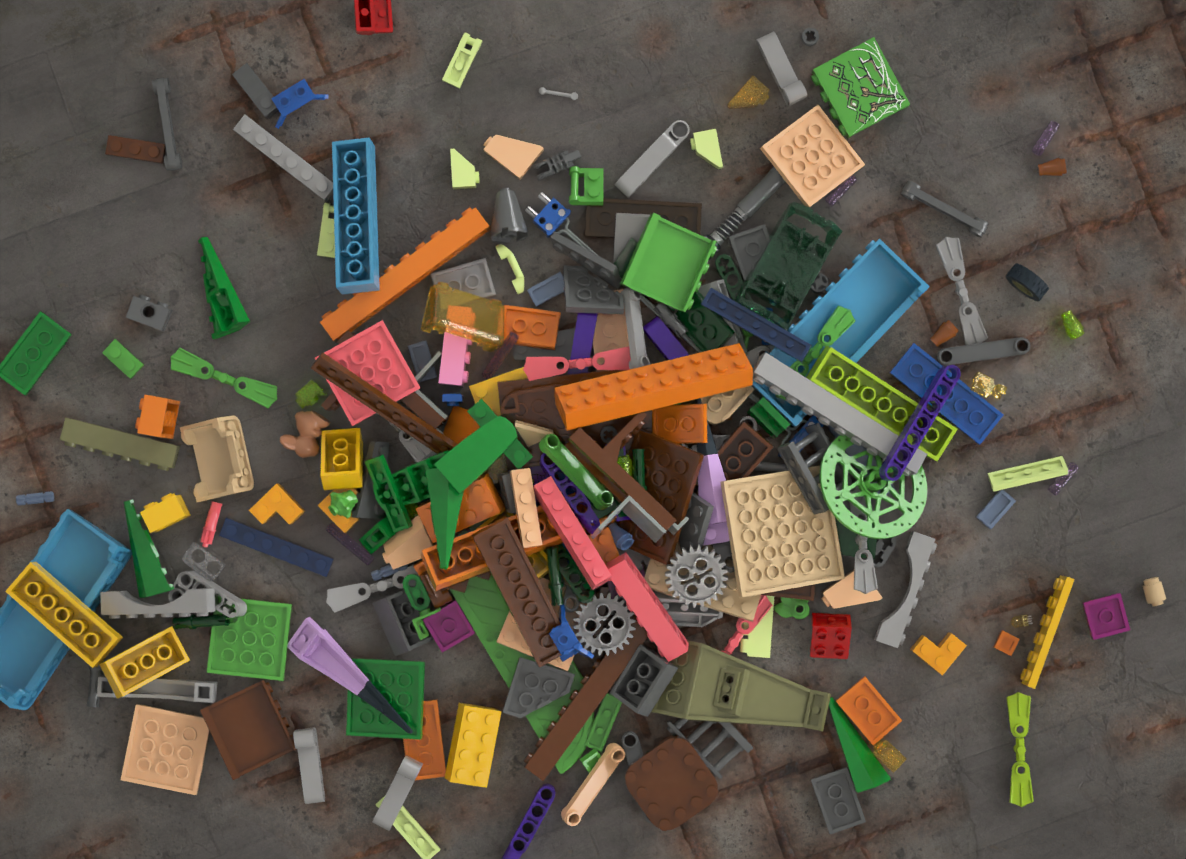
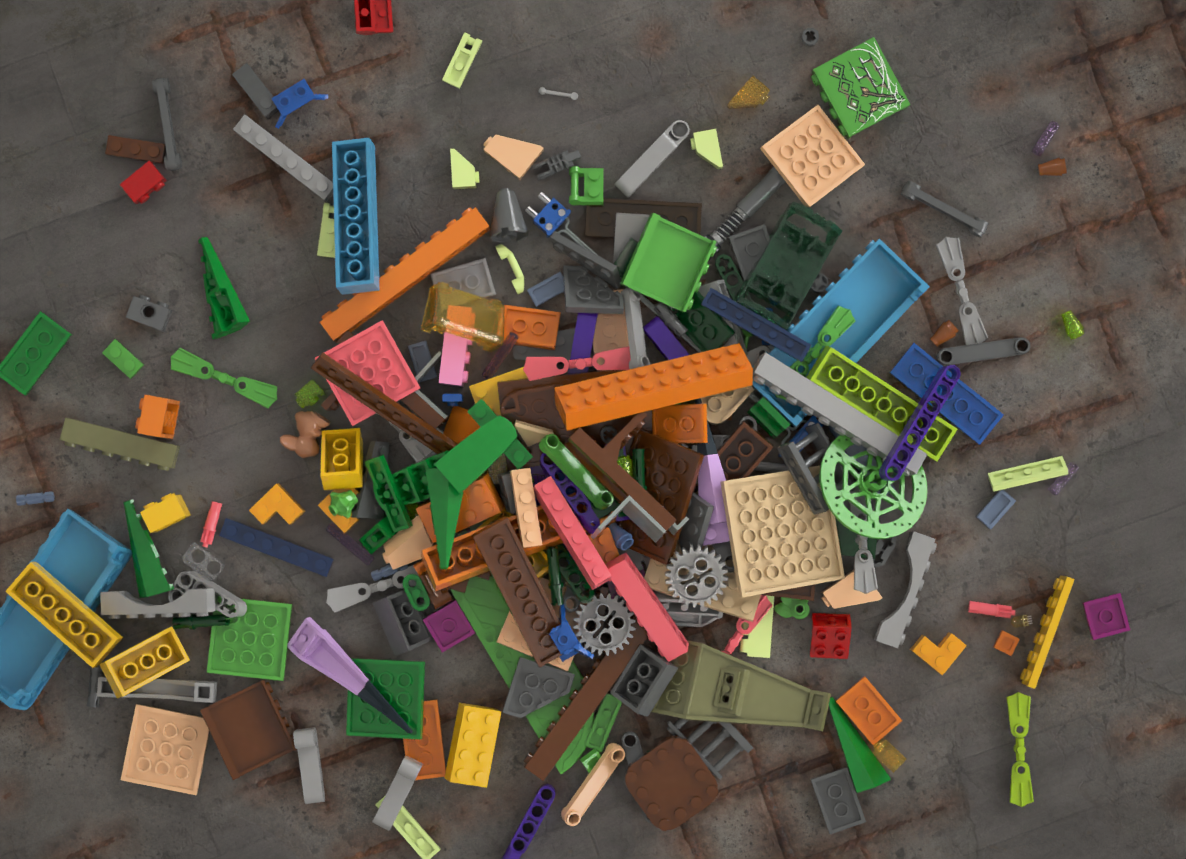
(143, 183): none -> red brick
(219, 457): tan windscreen -> none
(419, 621): bright green bracket -> none
(781, 69): light grey beam -> none
(840, 190): clear purple axle -> none
(985, 386): clear yellow plate -> none
(991, 609): none -> coral piece
(1027, 282): black wheel -> none
(1154, 591): tan brick -> none

